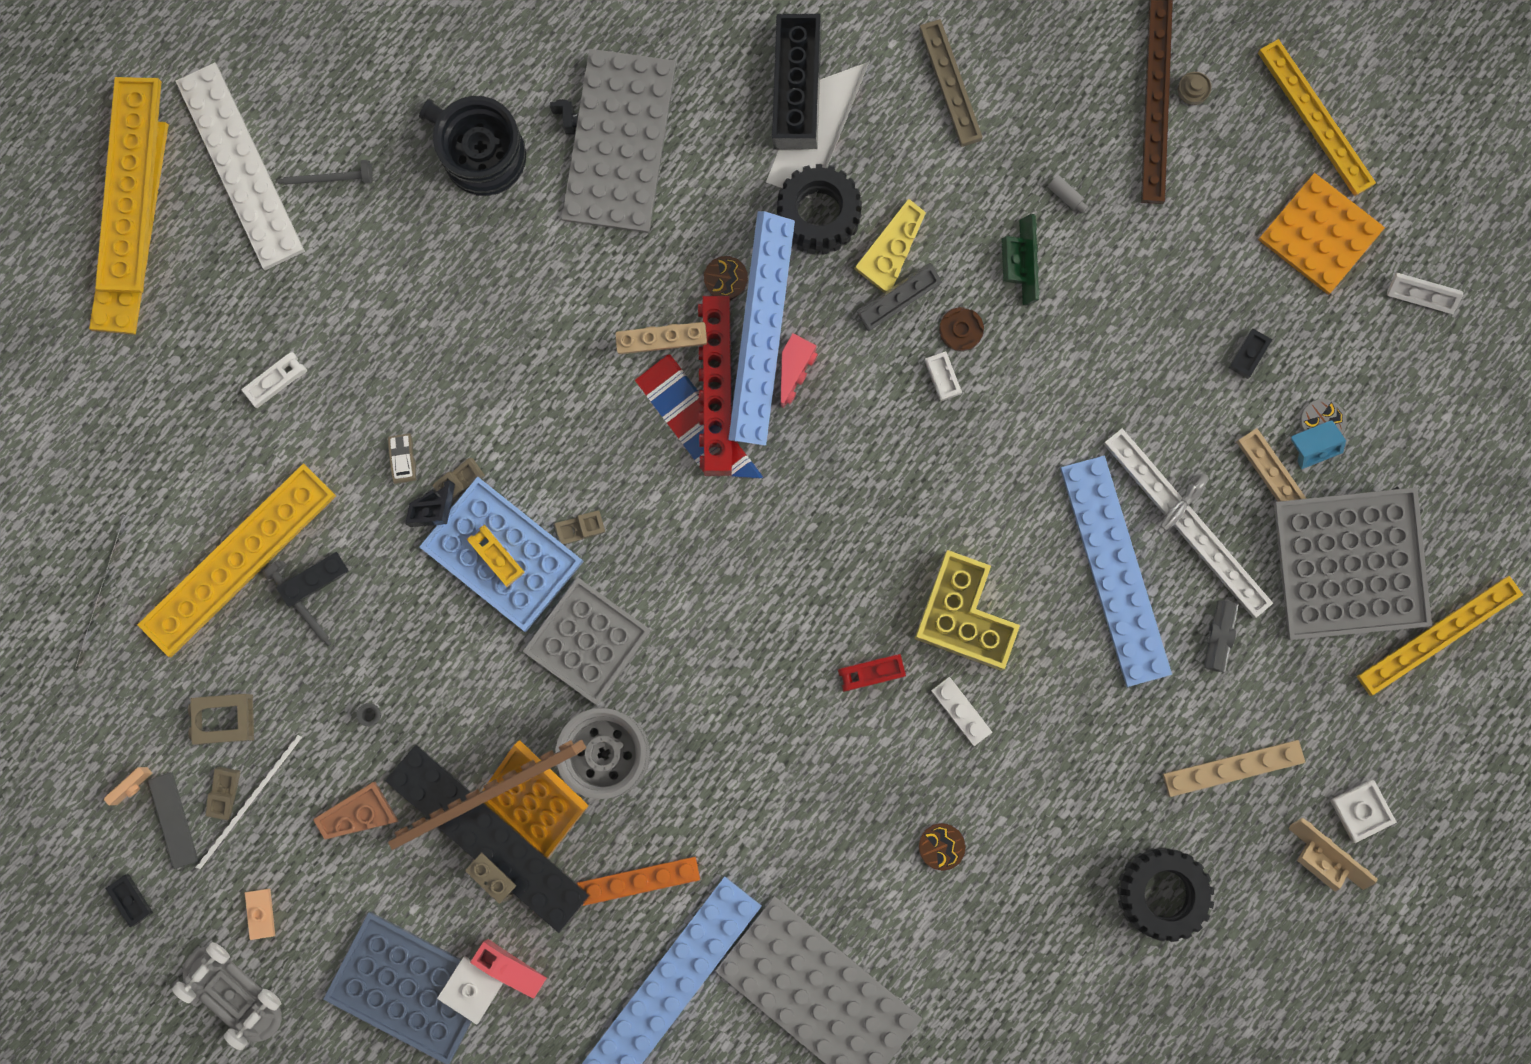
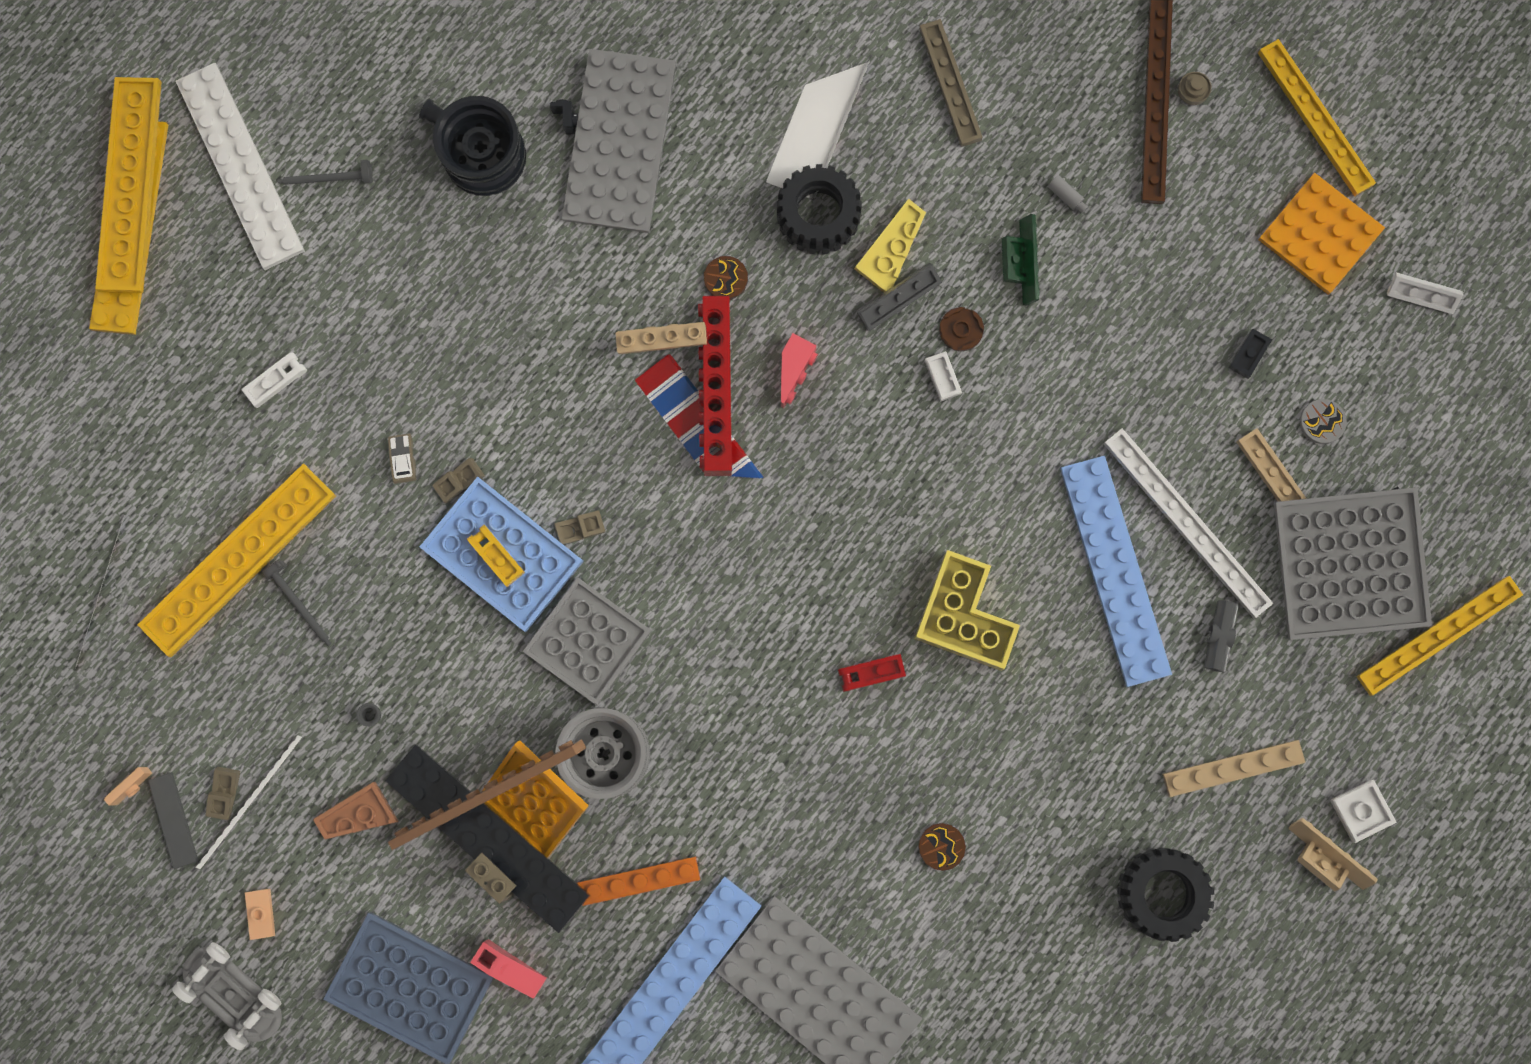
(129, 900): black plate -> none
(244, 714): dark tan panel -> none
(312, 579): black plate -> none
(431, 508): black wing -> none
(470, 991): white plate -> none
(761, 328): light blue plate -> none
(796, 81): black brick -> none
(961, 711): white plate -> none
(1176, 512): light grey piece -> none
(1318, 444): dark azure panel -> none

